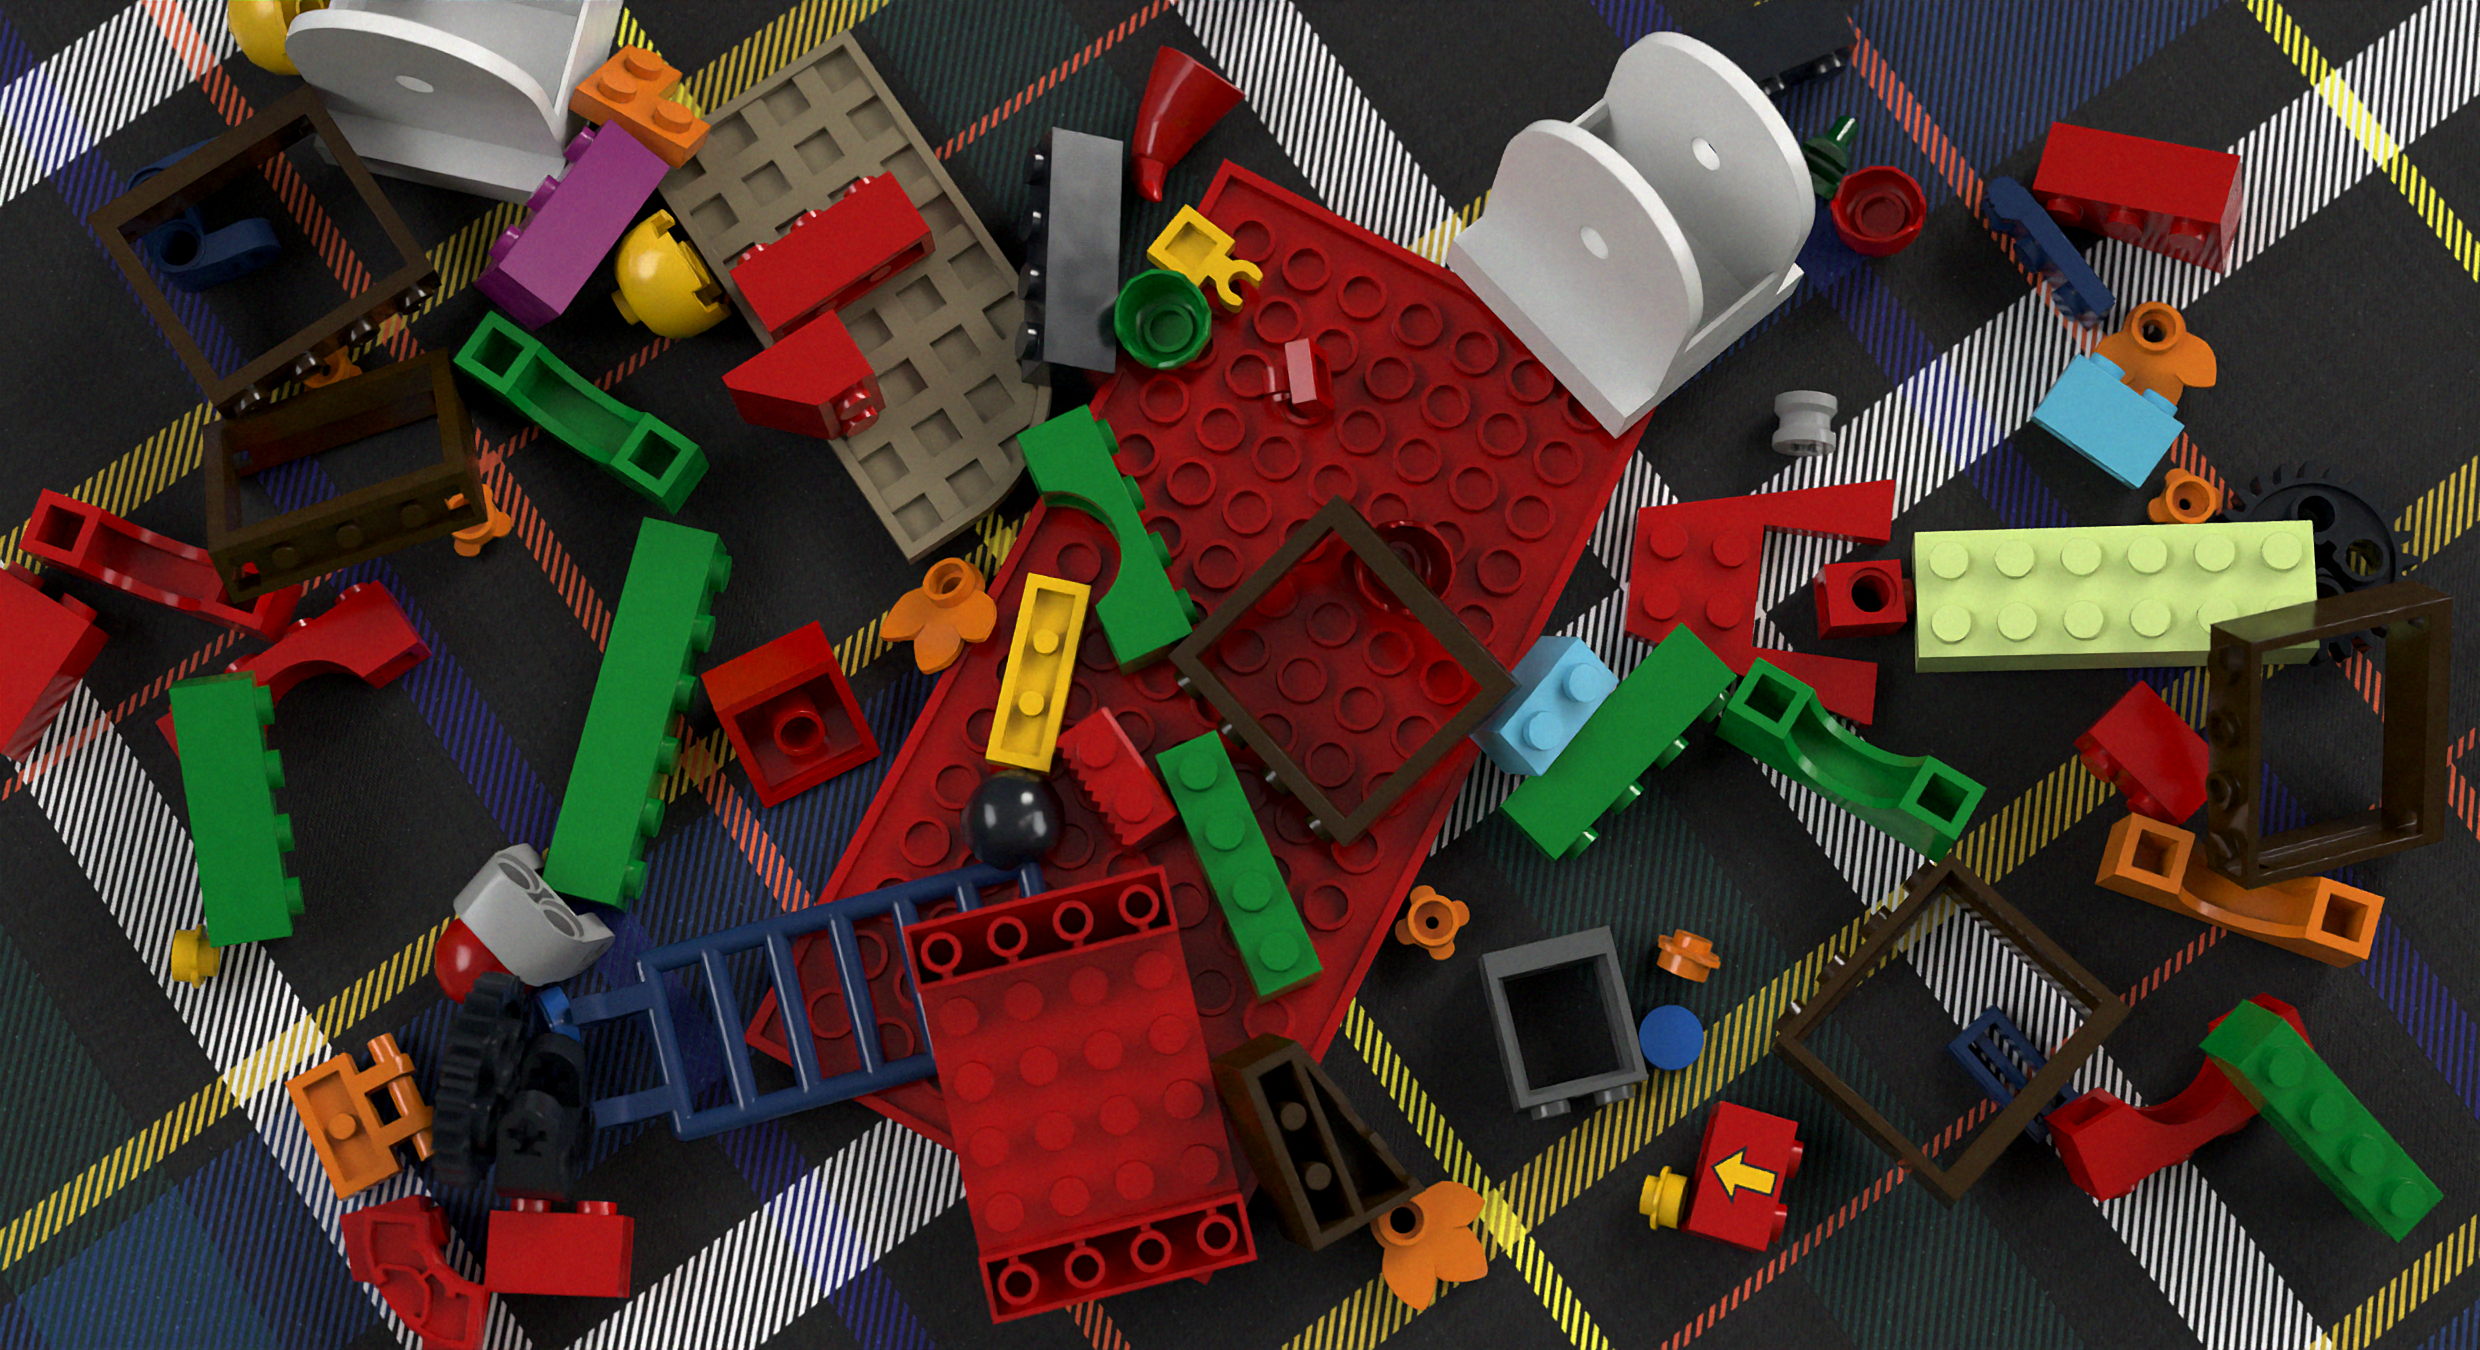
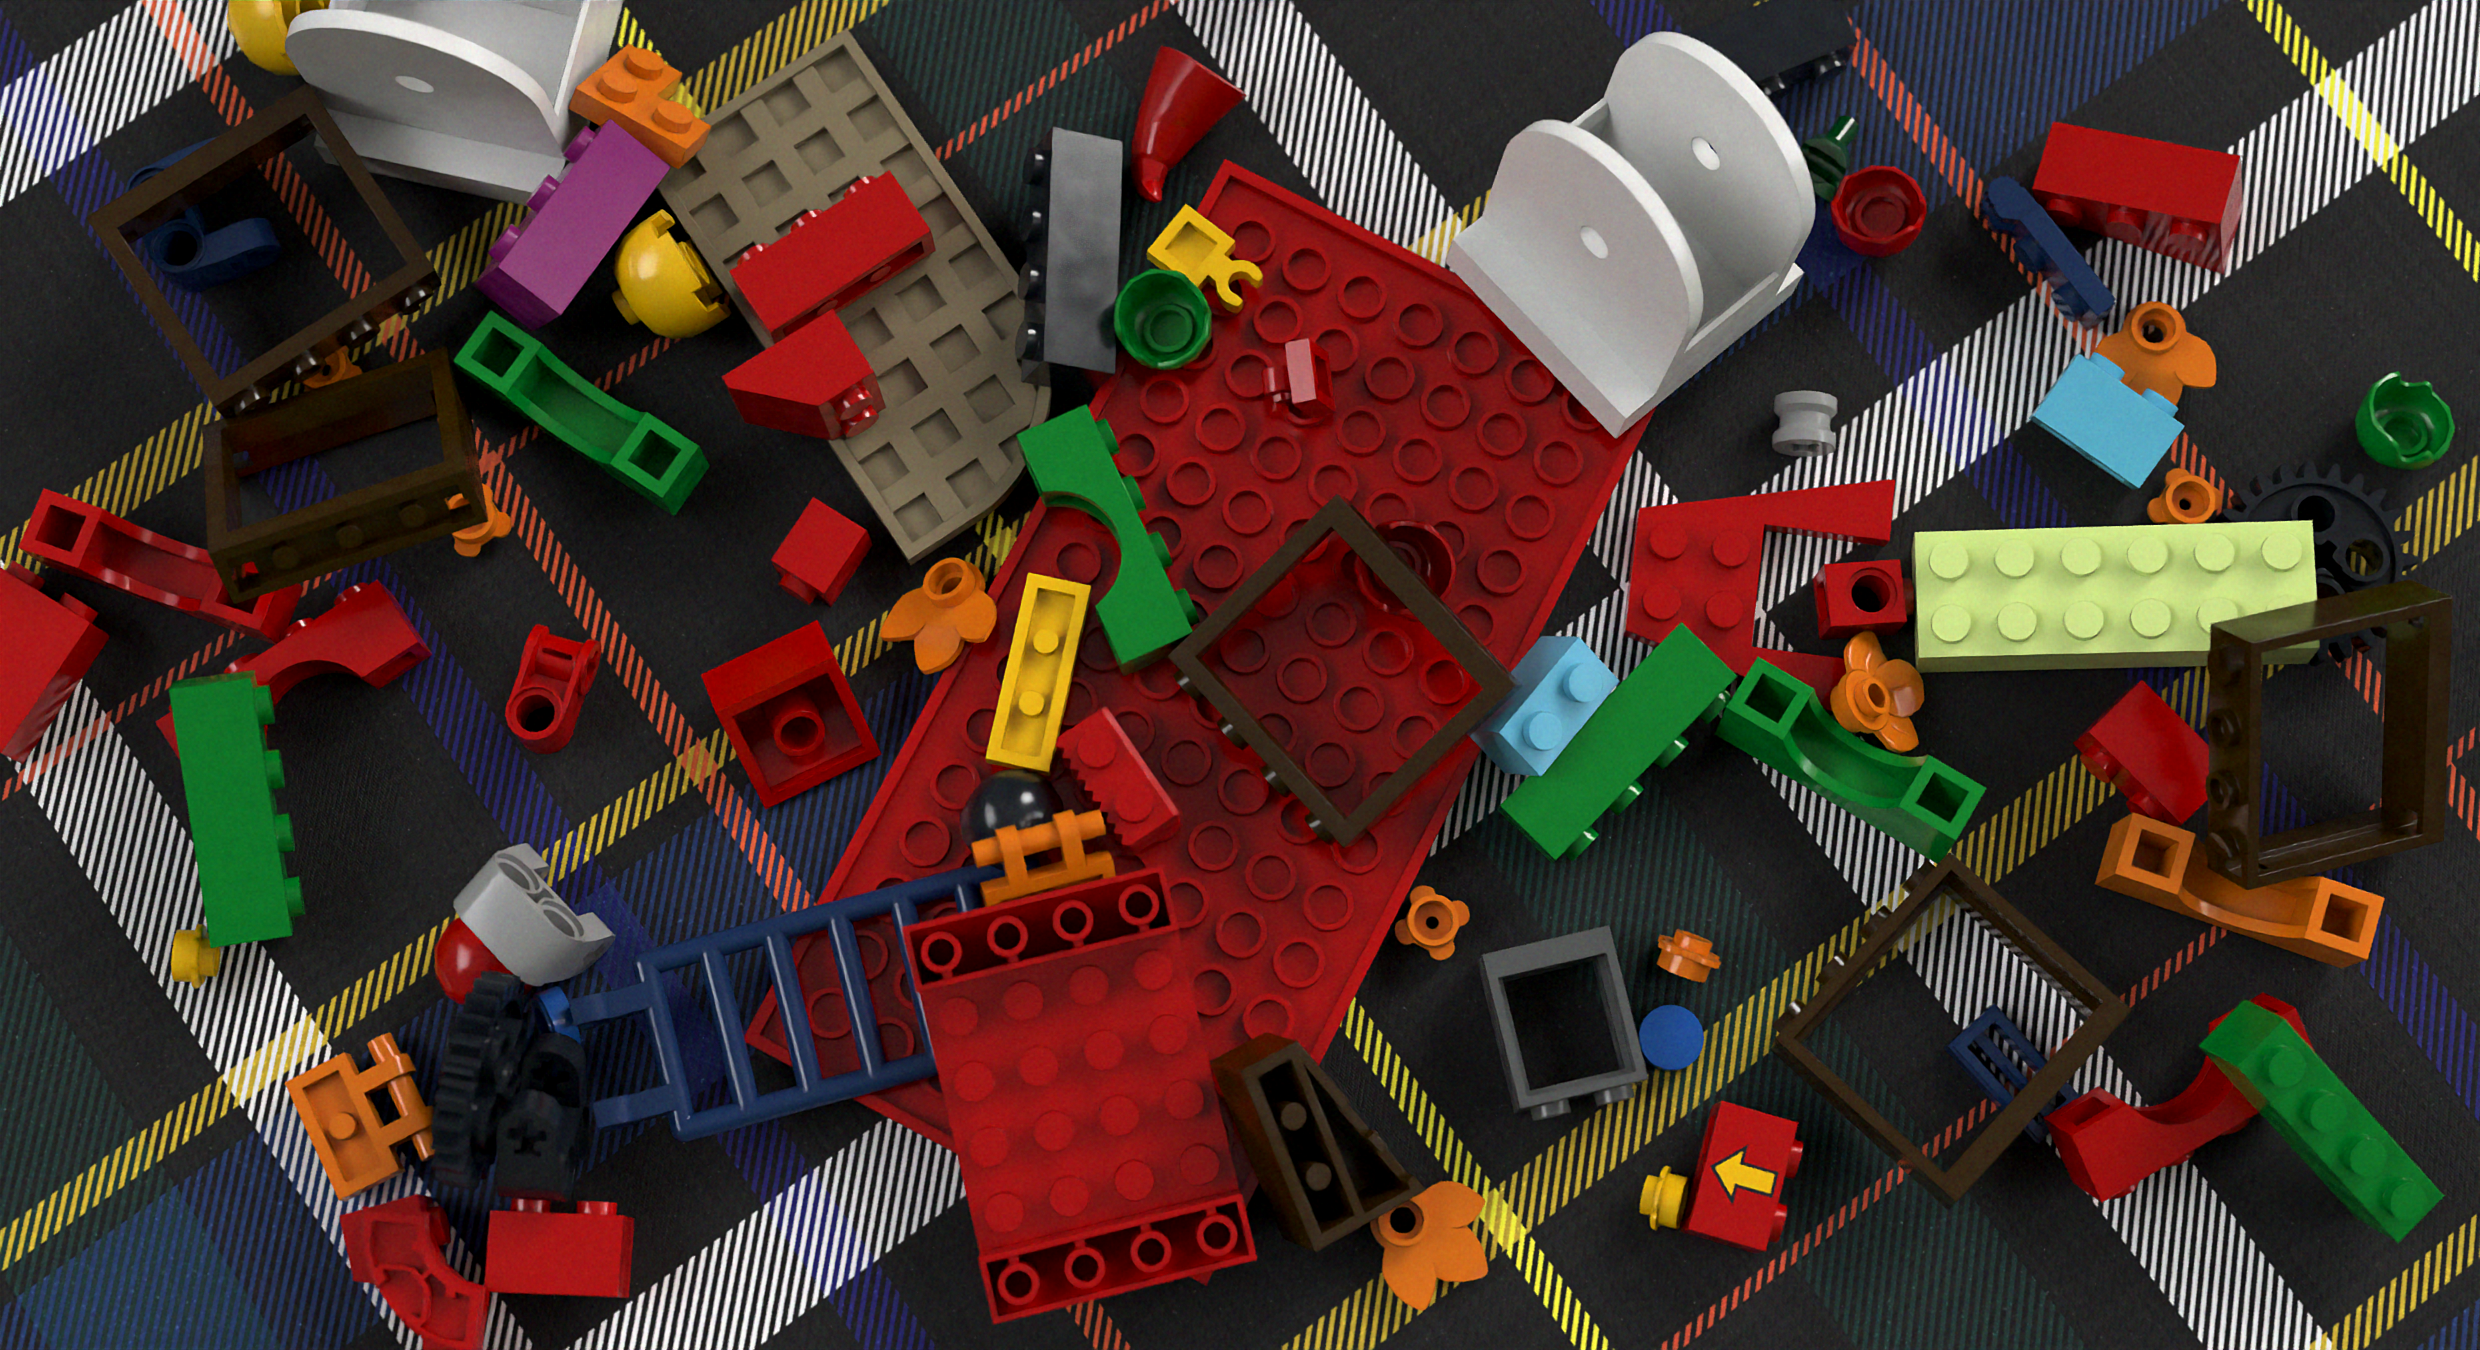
(552, 675): none -> red piece
(636, 715): green brick -> none
(820, 554): none -> red brick
(1064, 832): none -> orange plate
(1238, 867): green brick -> none
(1878, 694): none -> orange plate
(2403, 424): none -> green hair

